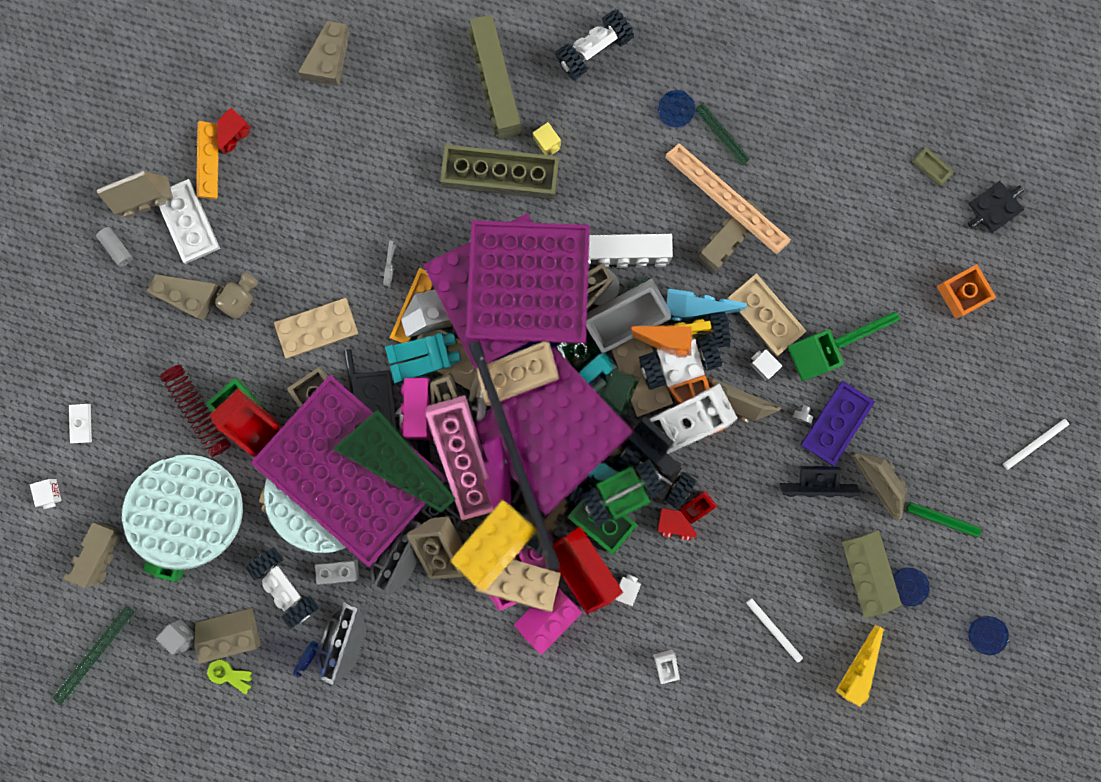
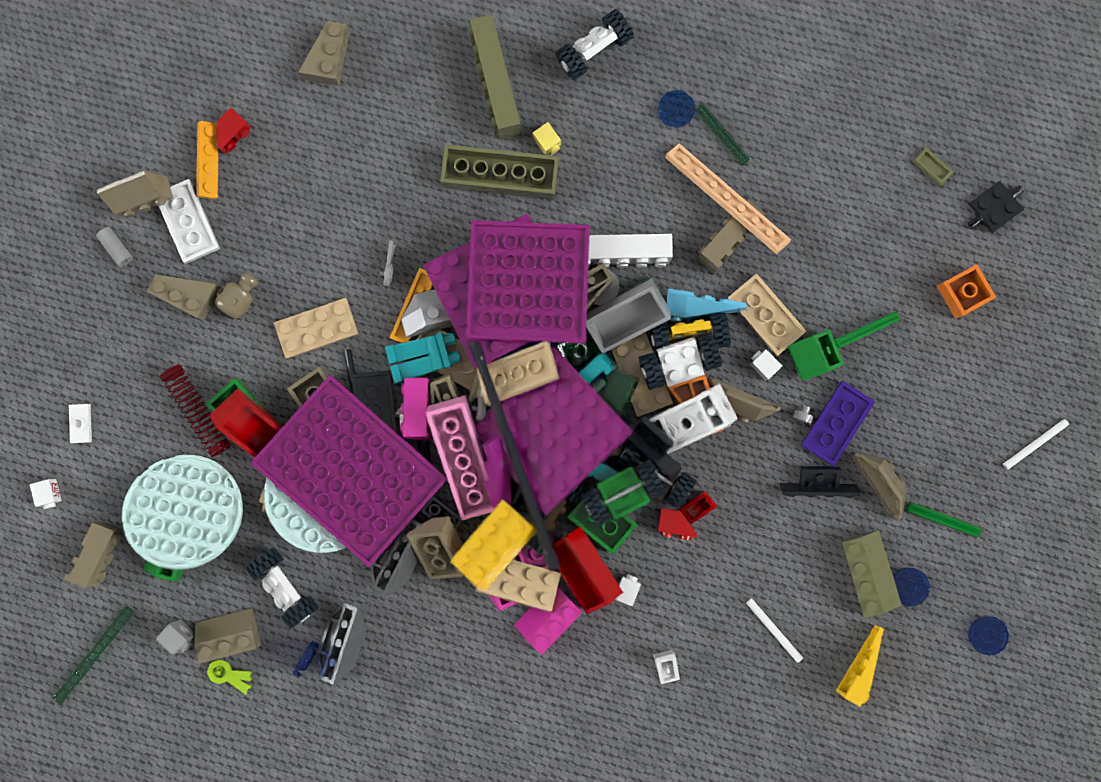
(337, 572): light grey brick -> none
(386, 453): dark green wing -> none
(670, 339): orange slope -> none

